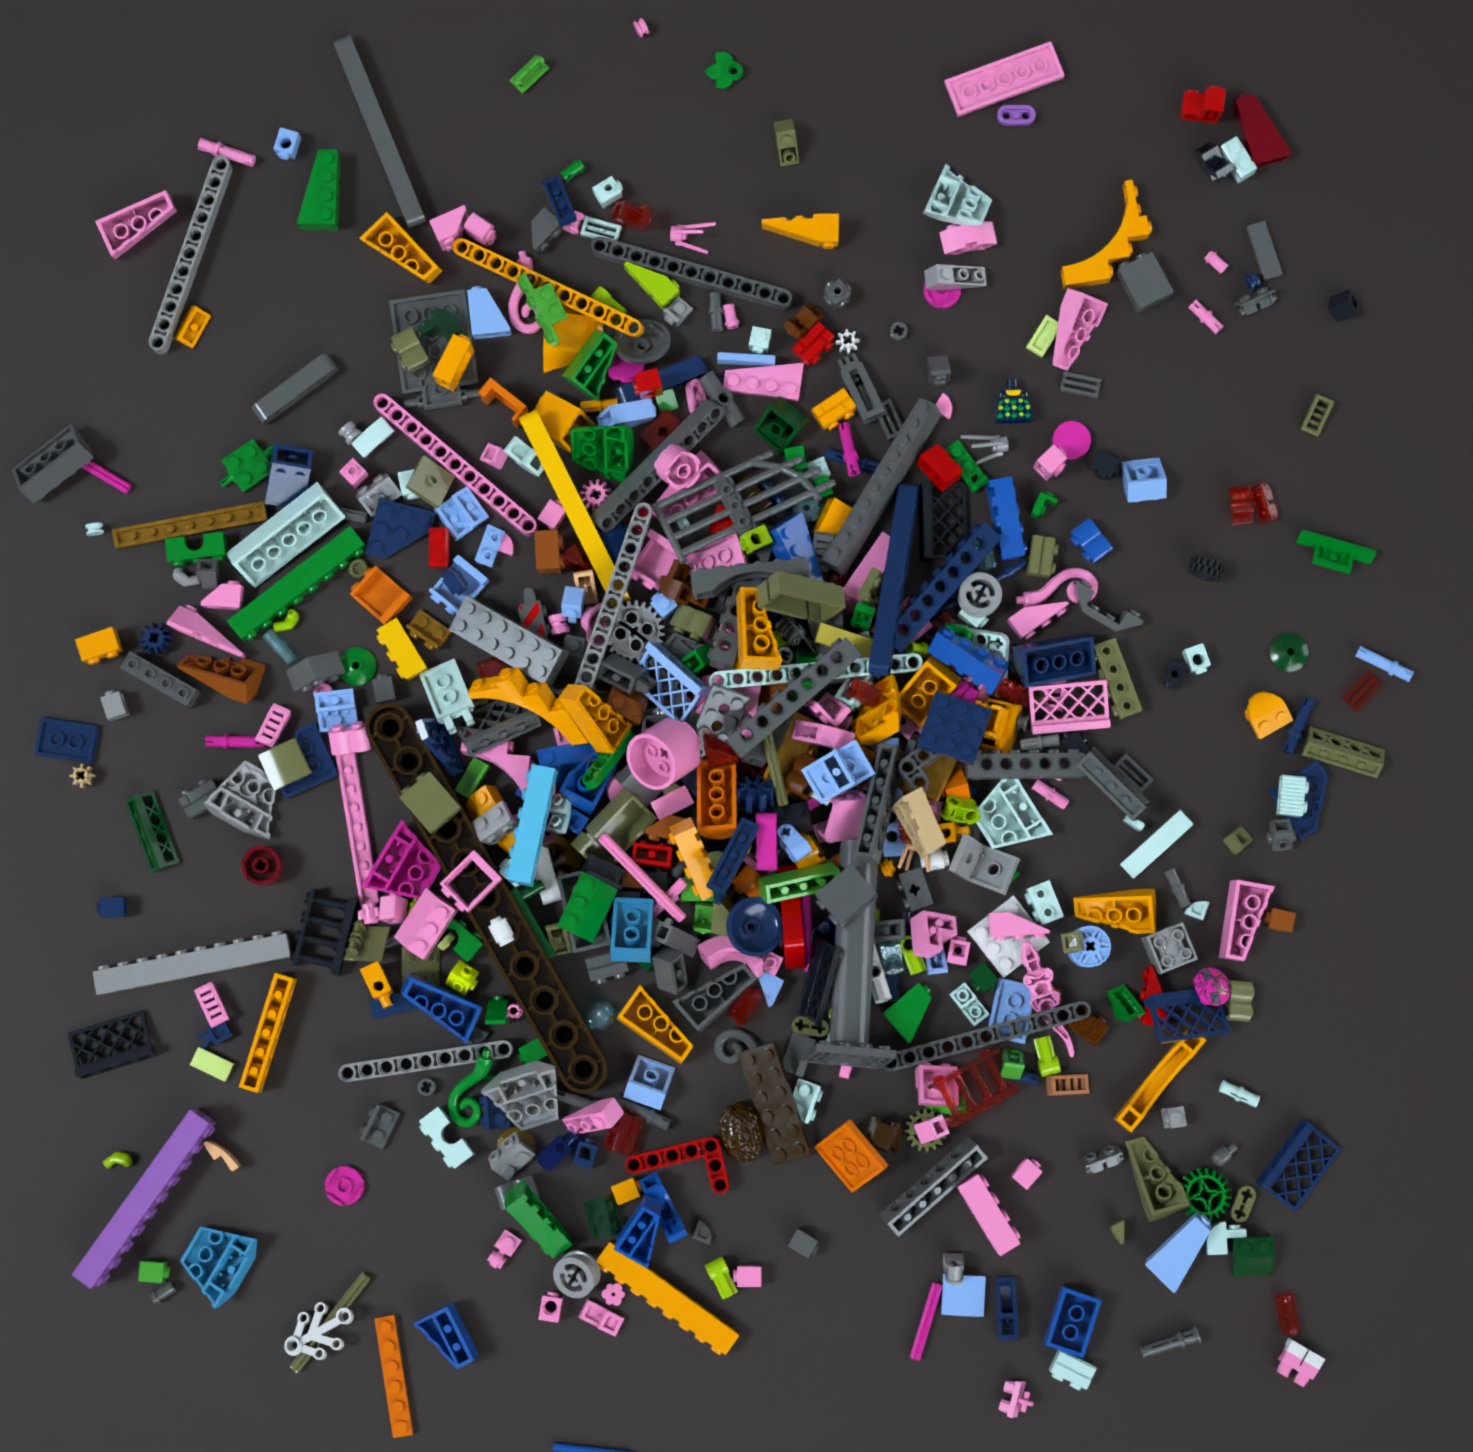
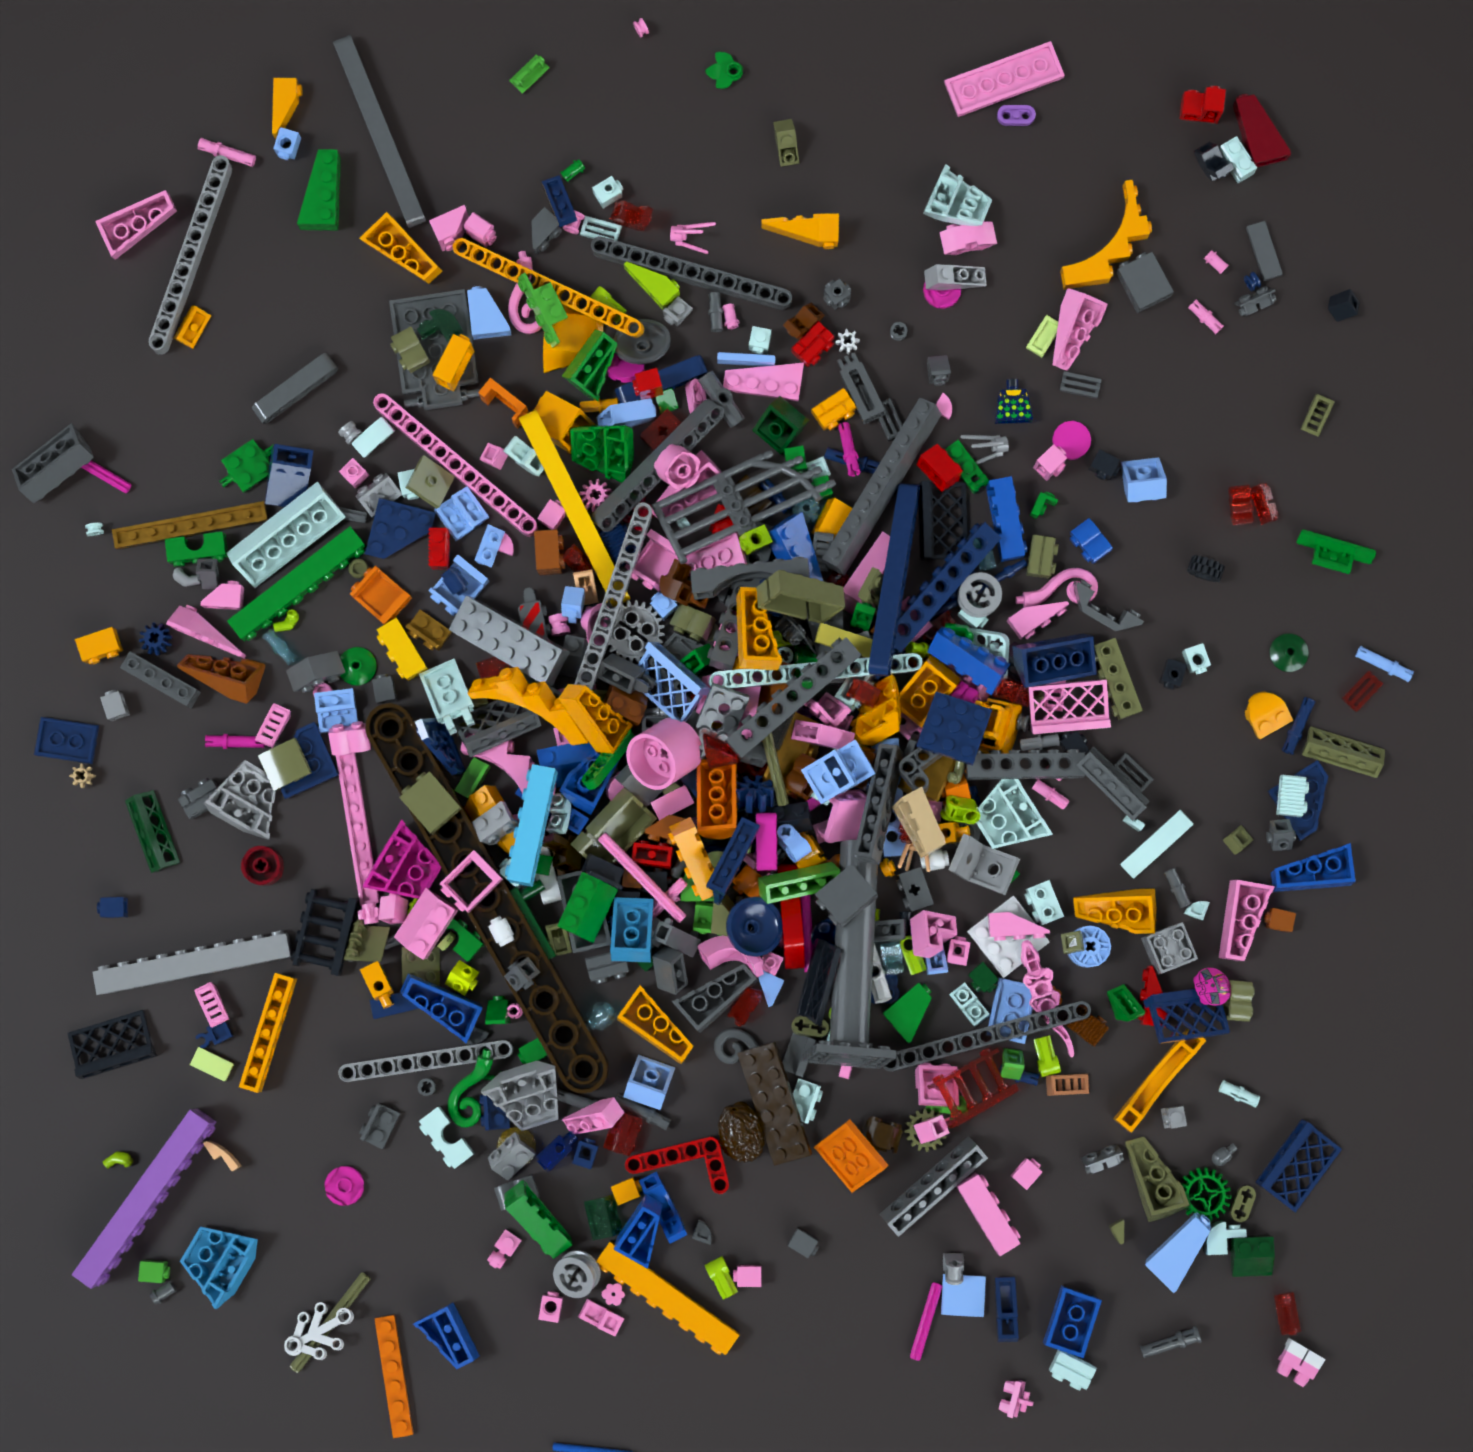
(285, 100): none -> light orange slope
(522, 974): none -> dark grey brick
(544, 865): none -> green slope
(955, 777): none -> olive arm
(1318, 871): none -> blue wedge

